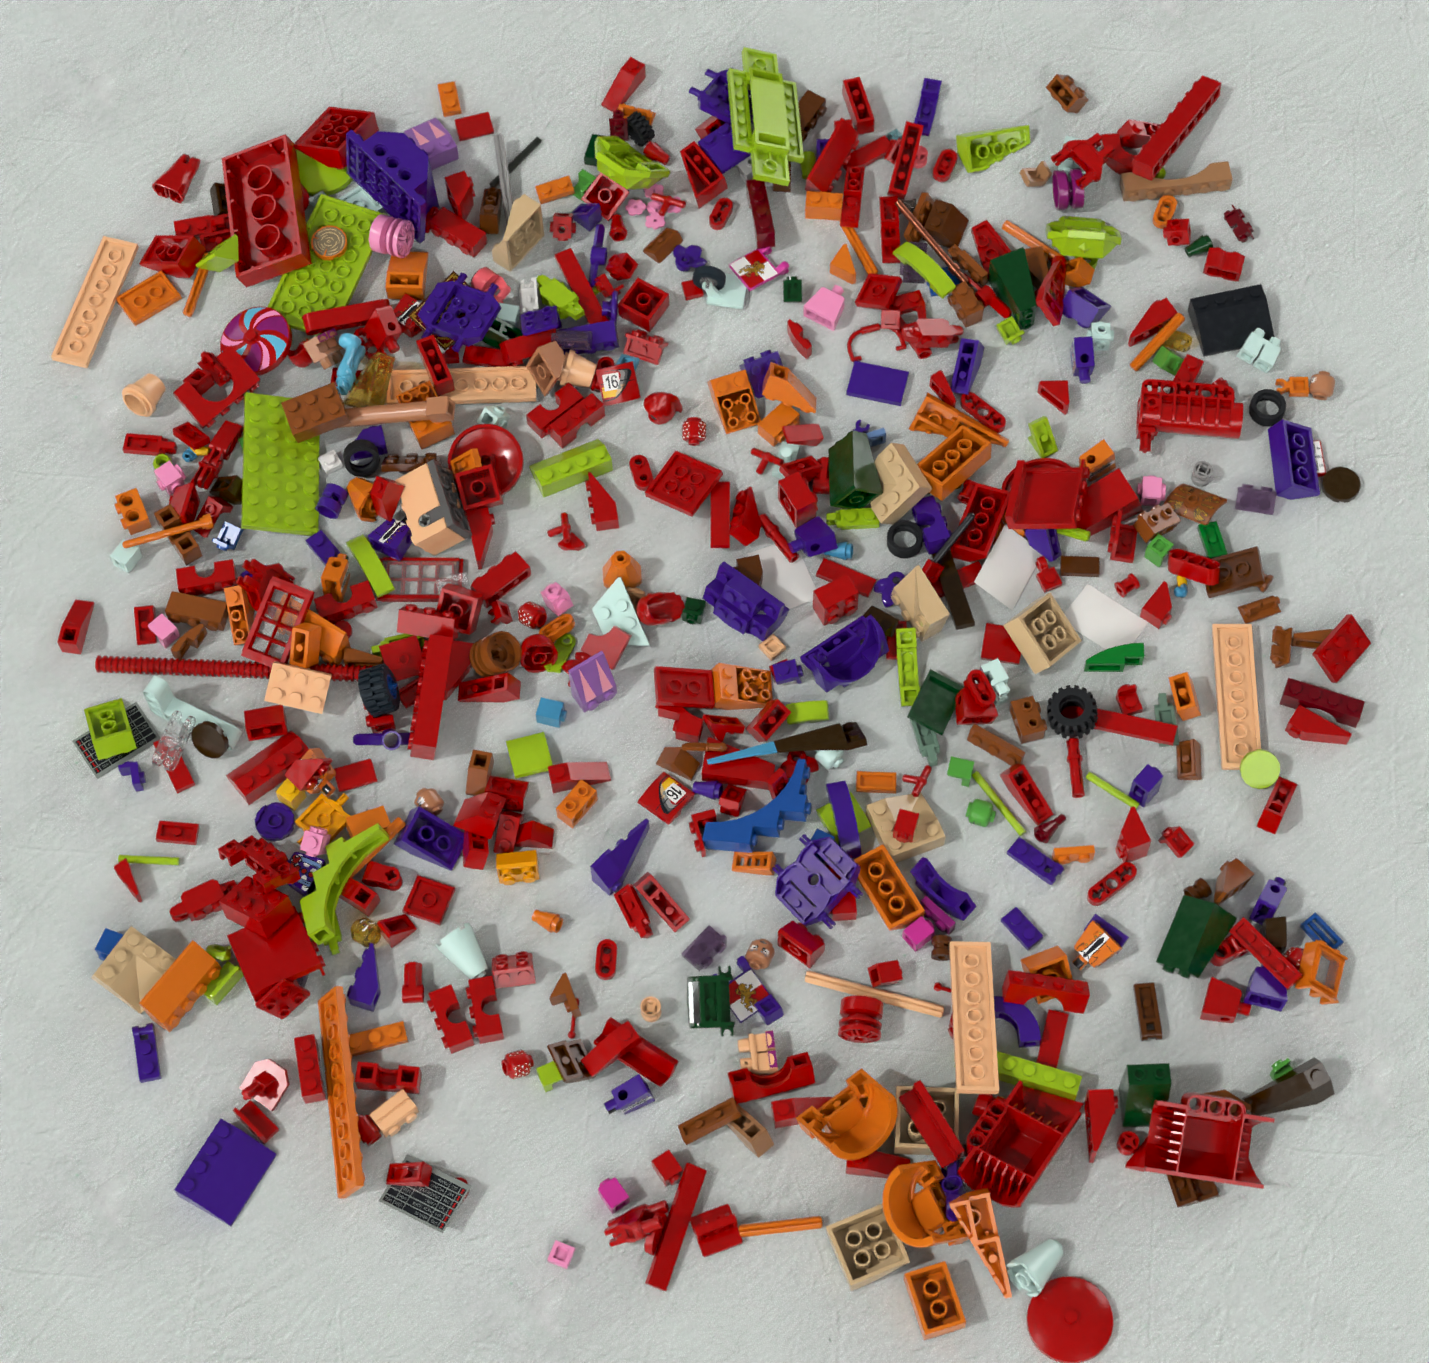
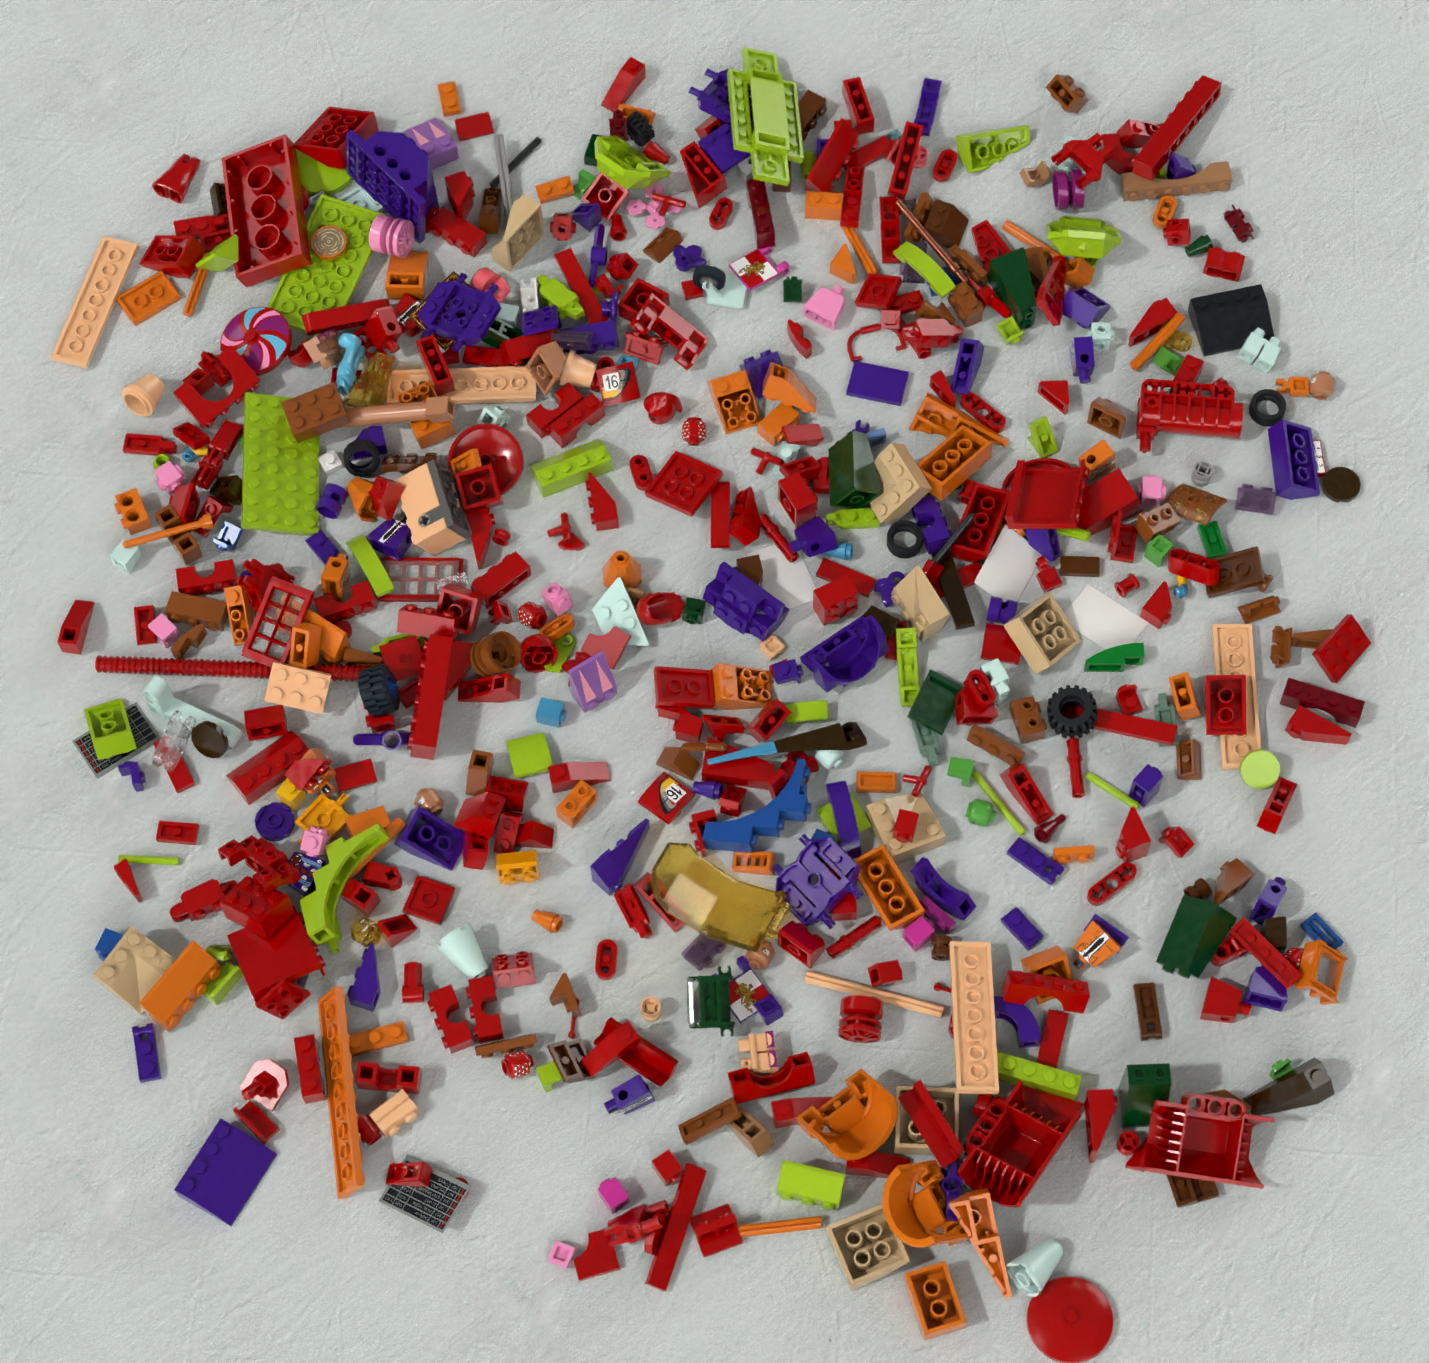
(501, 537): none -> red bush
(506, 1045): none -> dark orange plate
(597, 1258): none -> red tile
(672, 328): none -> red bracket
(714, 900): none -> clear yellow windscreen
(810, 1185): none -> lime slope
(847, 941): none -> red pin
(929, 311): none -> dark orange slope
(1001, 610): none -> dark purple wheel
(1106, 417): none -> dark orange slope
(1179, 167): none -> dark purple slope
(1225, 704): none -> red slope

